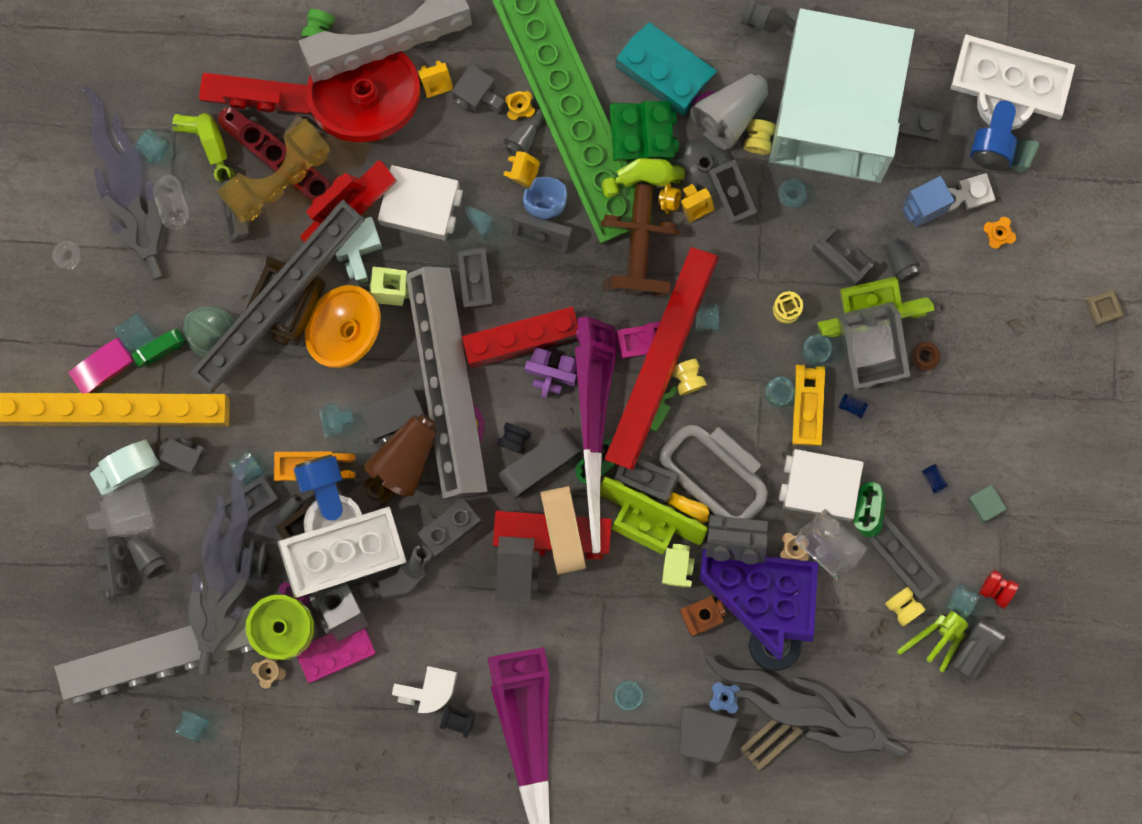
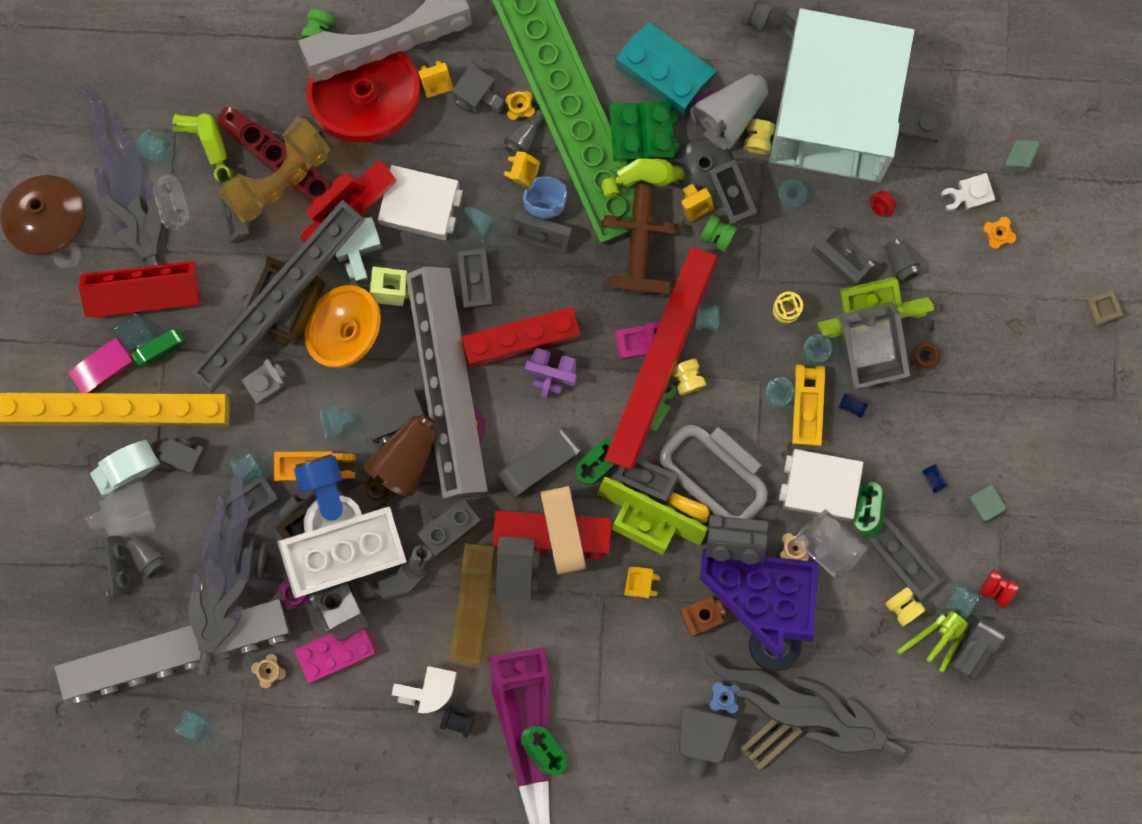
(51, 225): none -> reddish brown dish
(140, 289): none -> red brick
(205, 327): sand green piece -> none
(254, 93): red bracket -> none
(265, 381): none -> light grey bracket
(297, 632): lime wheel -> none
(472, 604): none -> clear yellow arch
(514, 438): black wheel -> none
(549, 747): none -> green beam
(594, 372): magenta plate -> none
(625, 693): clear light blue wheel -> none
(639, 582): none -> yellow tile
(669, 198): yellow plate -> none
(677, 566): yellowish green brick -> none
(718, 233): none -> bright green wheel
(882, 203): none -> red plate
(927, 202): medium blue brick -> none
(1008, 90): white plate -> none

